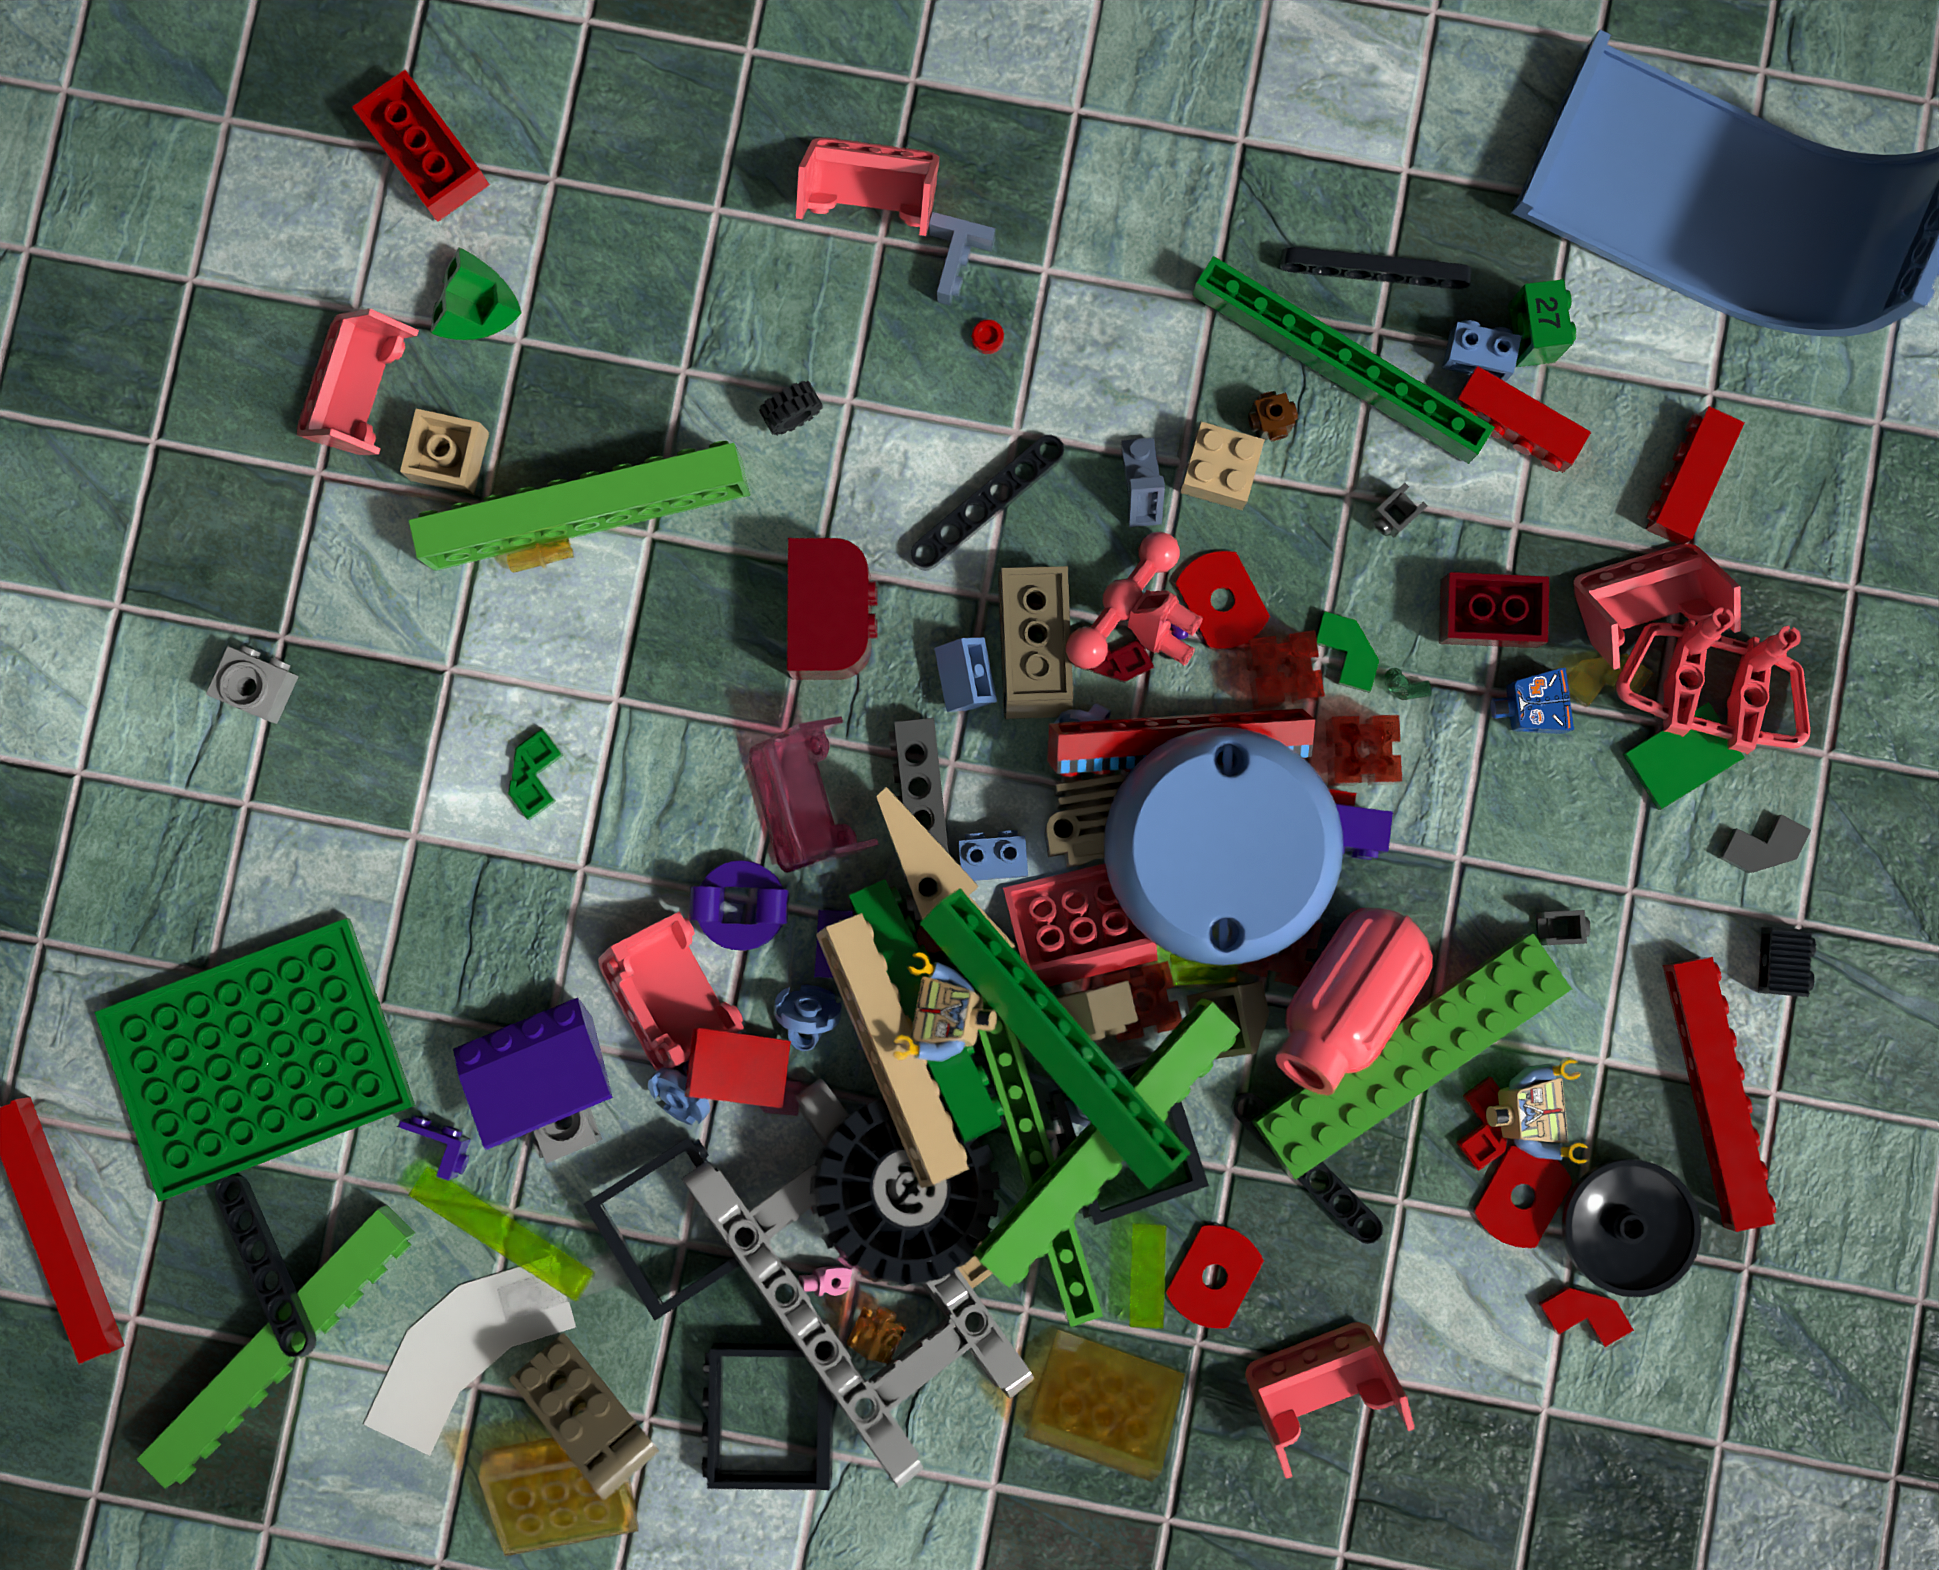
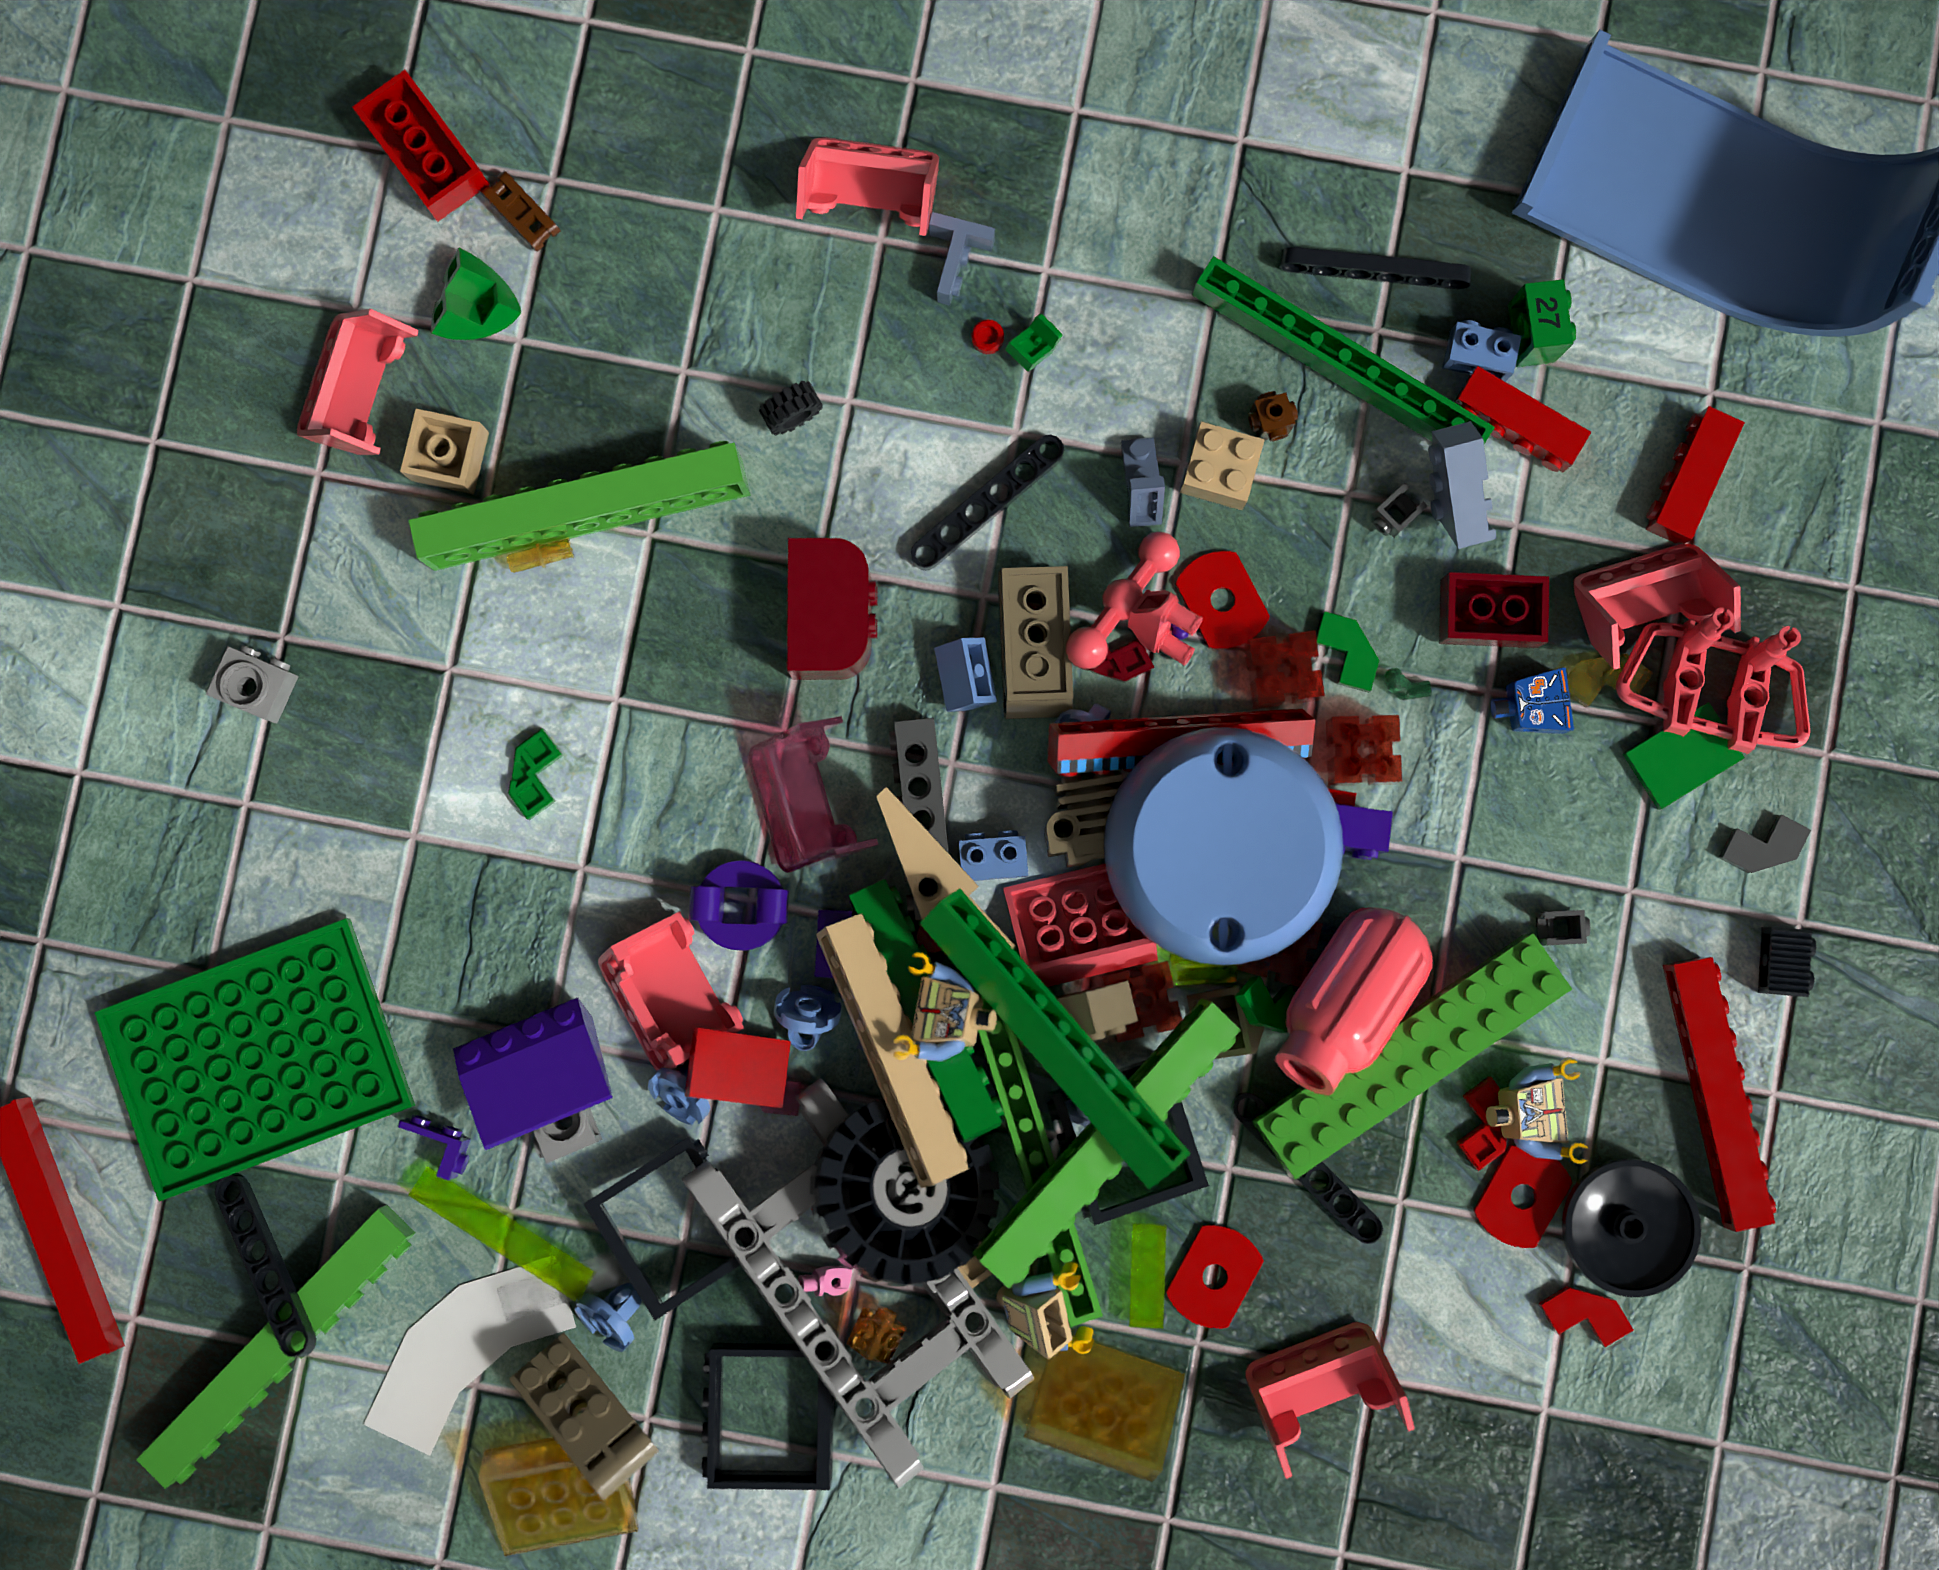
(520, 211): none -> reddish brown plate
(610, 1315): none -> medium blue tile
(1034, 343): none -> green bracket
(1039, 1313): none -> torso
(1262, 1008): none -> green tile
(1458, 484): none -> sand blue wedge

